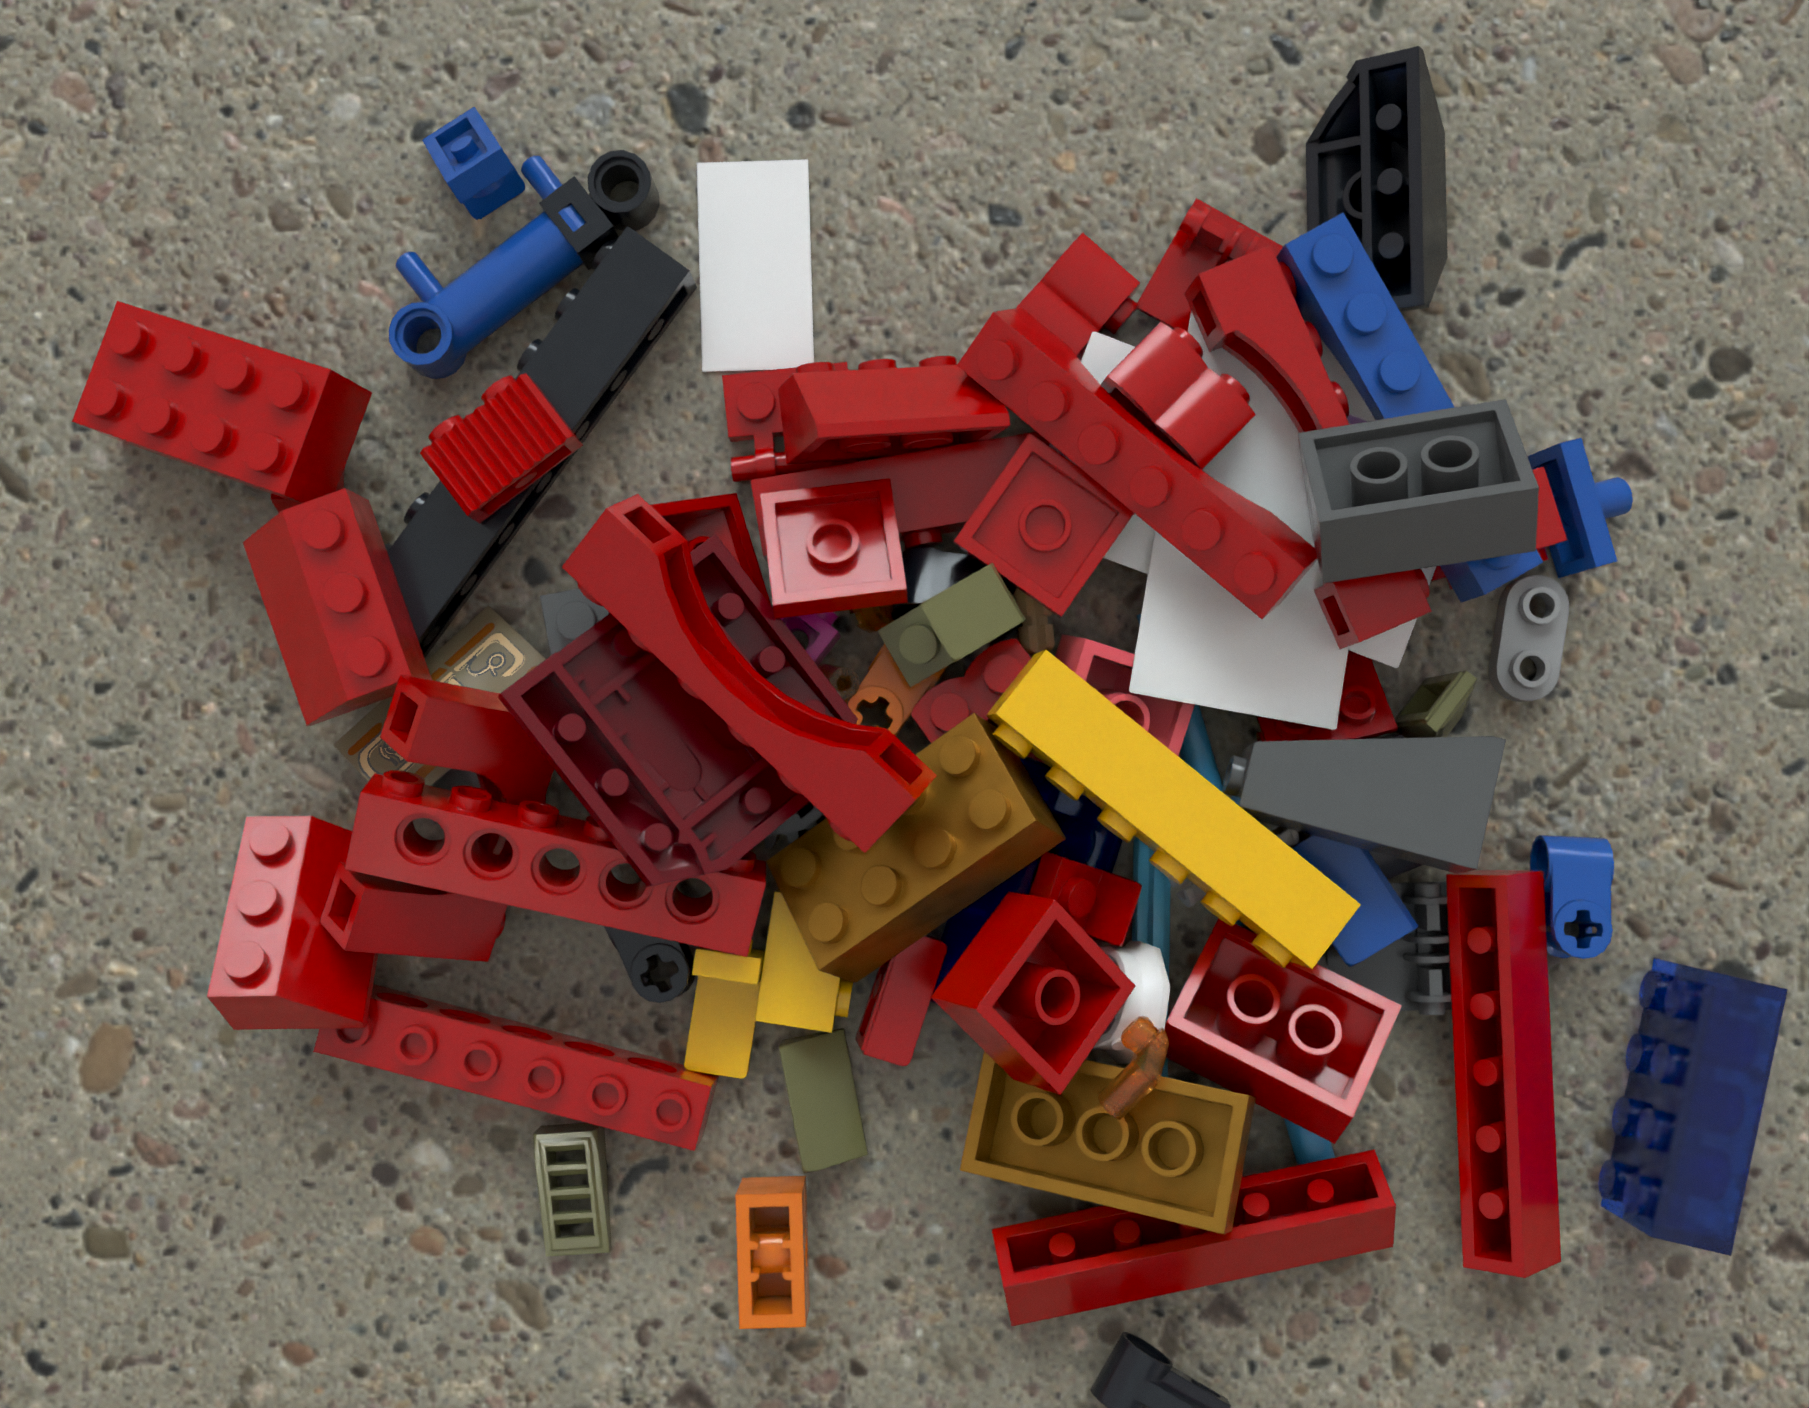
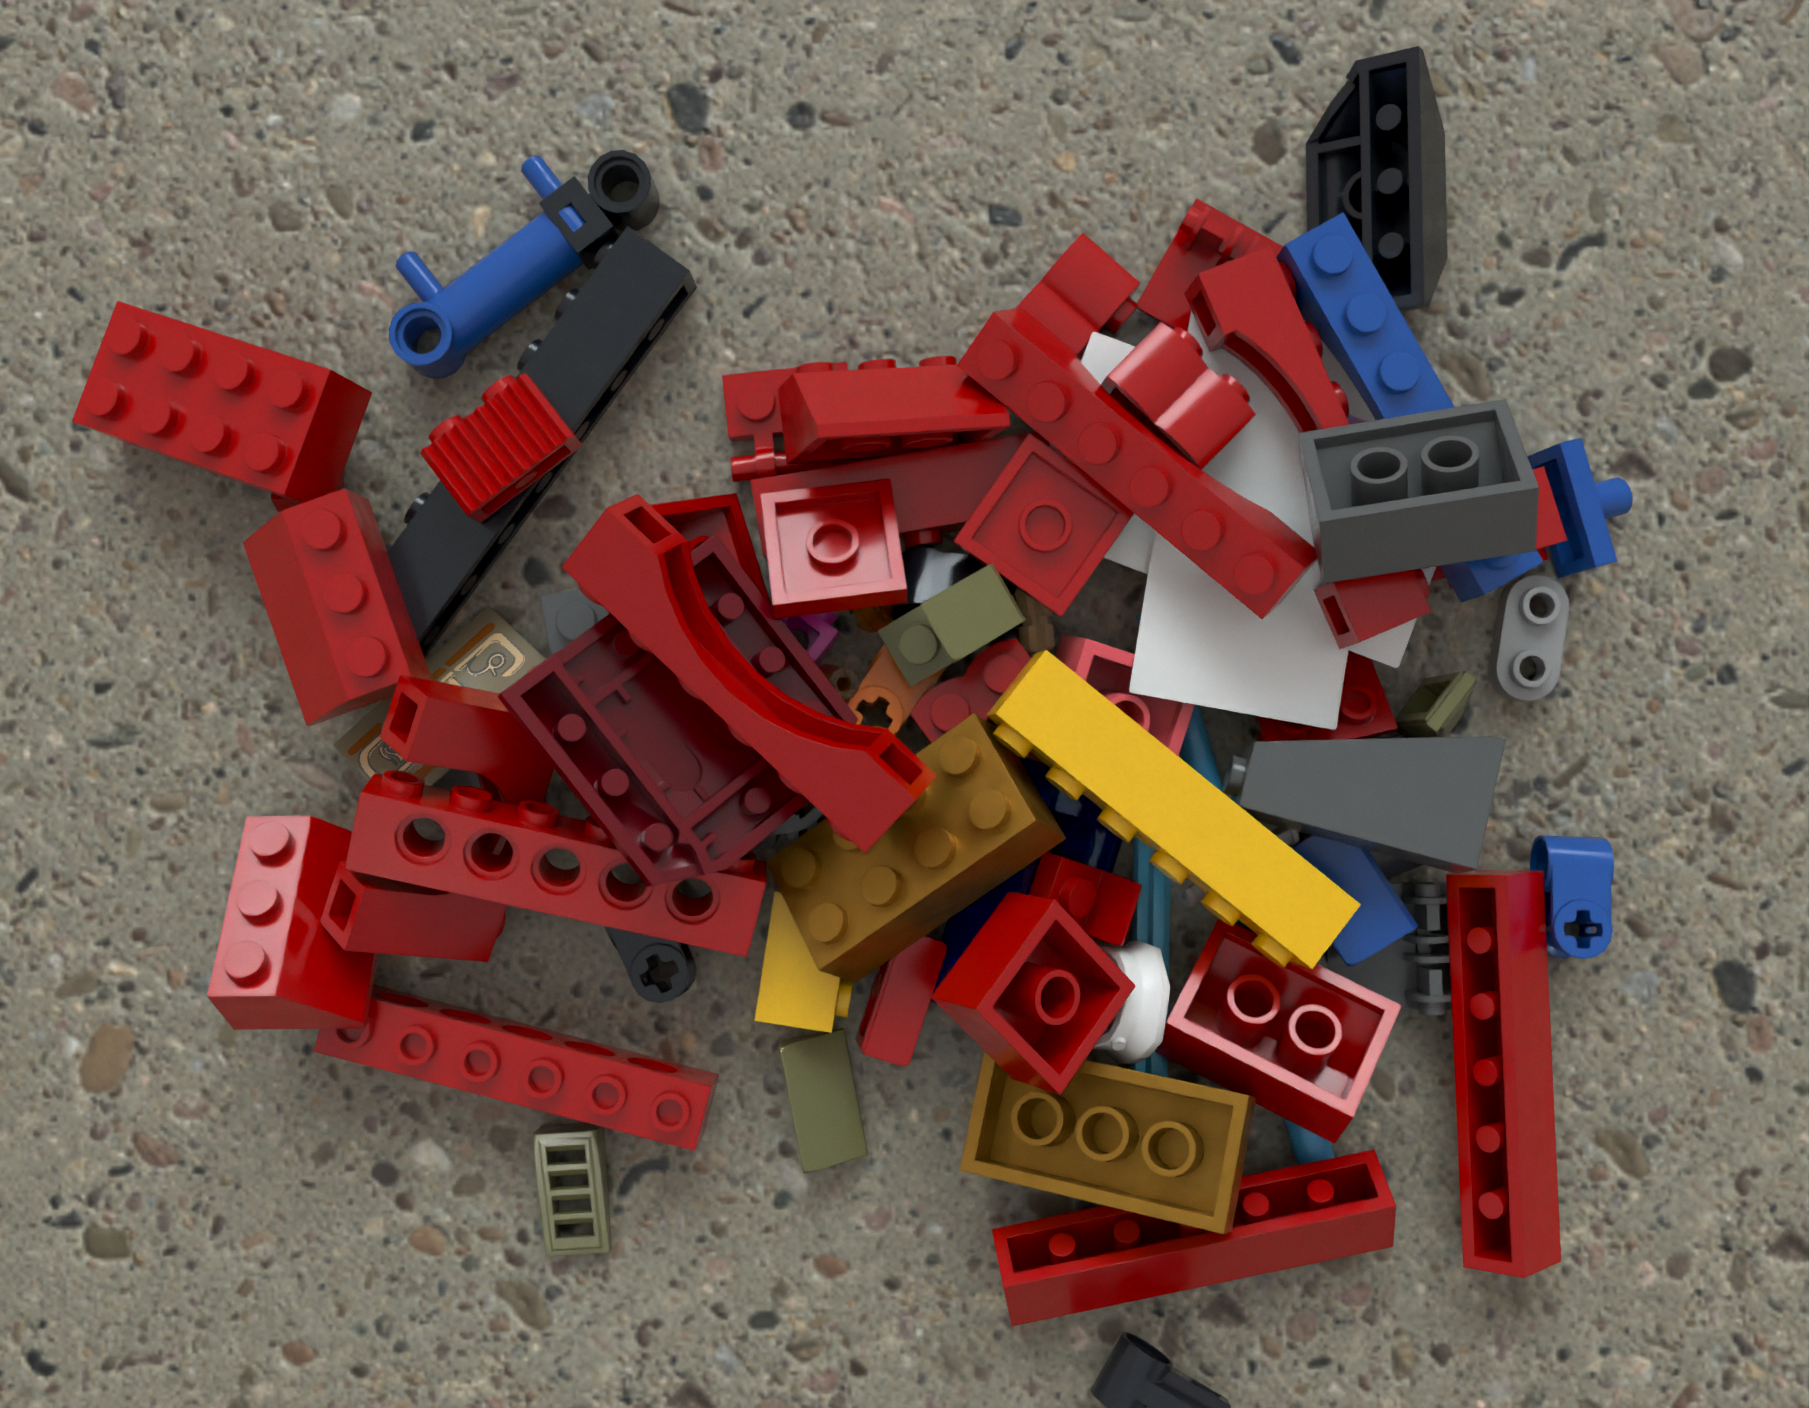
(474, 164): blue slope -> none
(723, 1012): yellow bracket -> none
(755, 265): white sticker -> none
(772, 1252): orange brick -> none
(1143, 1071): clear orange arm -> none
(1691, 1104): clear blue brick -> none

